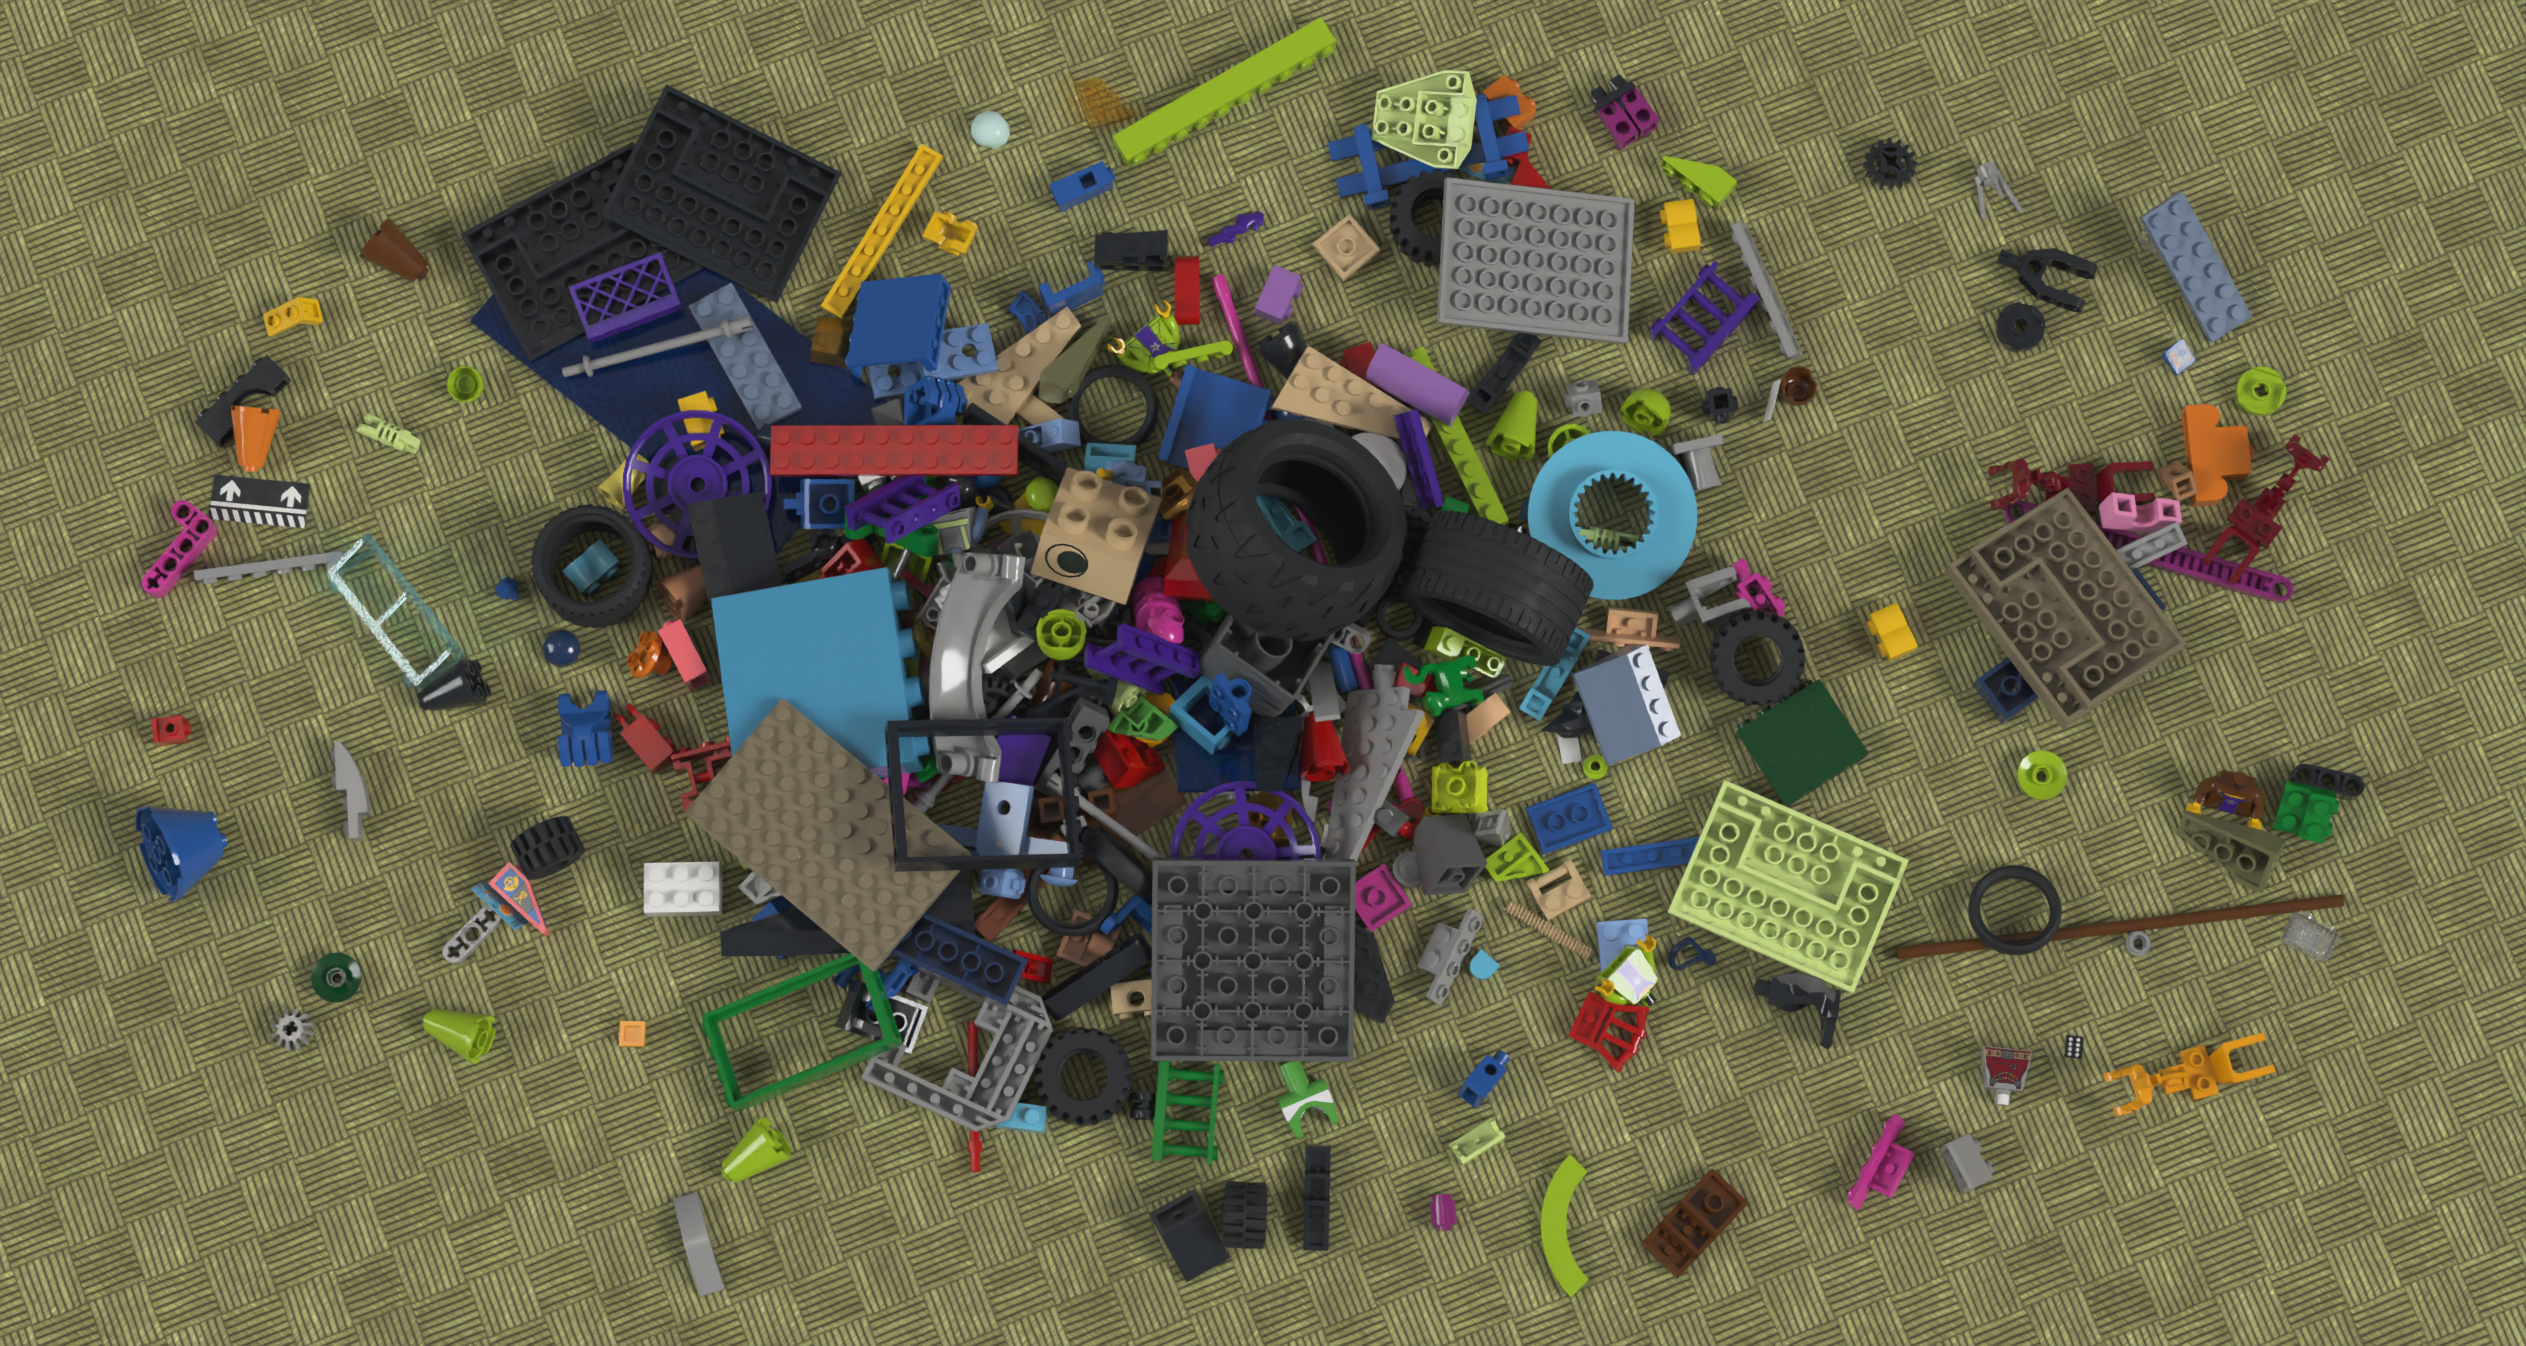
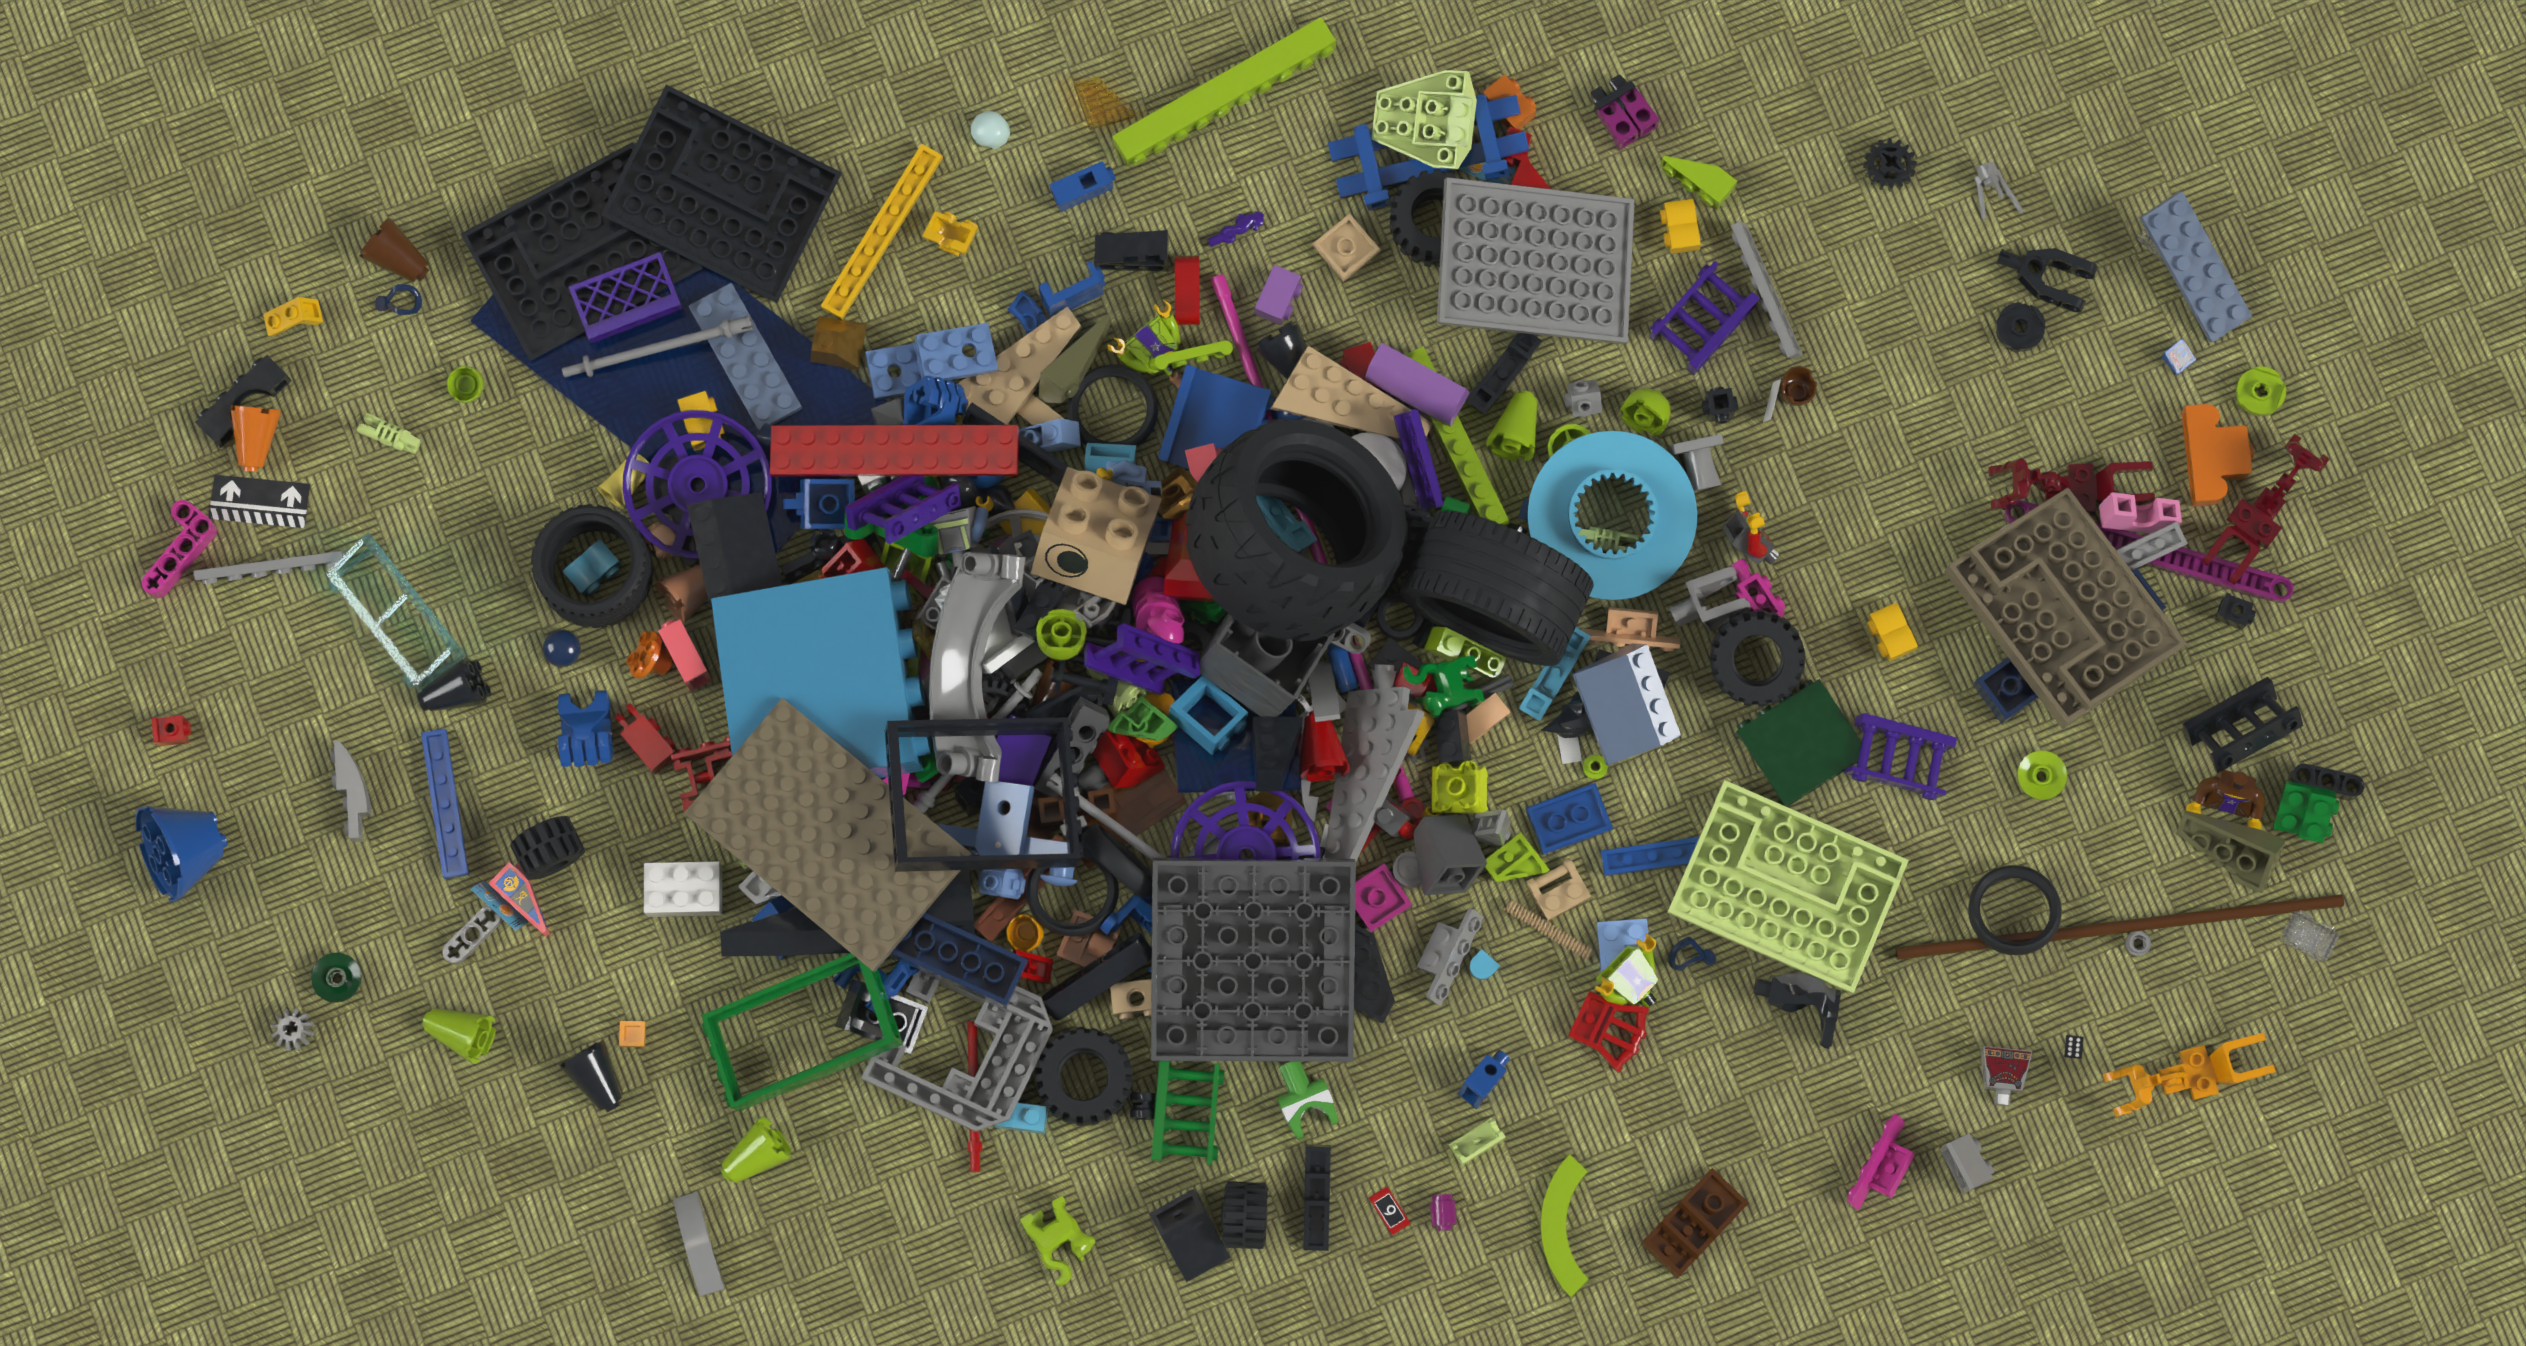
(383, 302): none -> dark blue piece
(445, 803): none -> blue plate
(507, 588): blue plate -> none
(594, 1076): none -> black cone
(899, 322): blue panel -> none
(970, 795): none -> black brick
(1024, 932): none -> light orange hair
(1041, 494): lime hair -> none
(1055, 1234): none -> lime animal
(1232, 702): blue plate -> none
(1389, 1210): none -> sticker
(1746, 534): none -> torso
(1916, 737): none -> dark purple fence
(2177, 480): medium nougat leg -> none
(2227, 615): none -> black brick
(2234, 709): none -> black fence

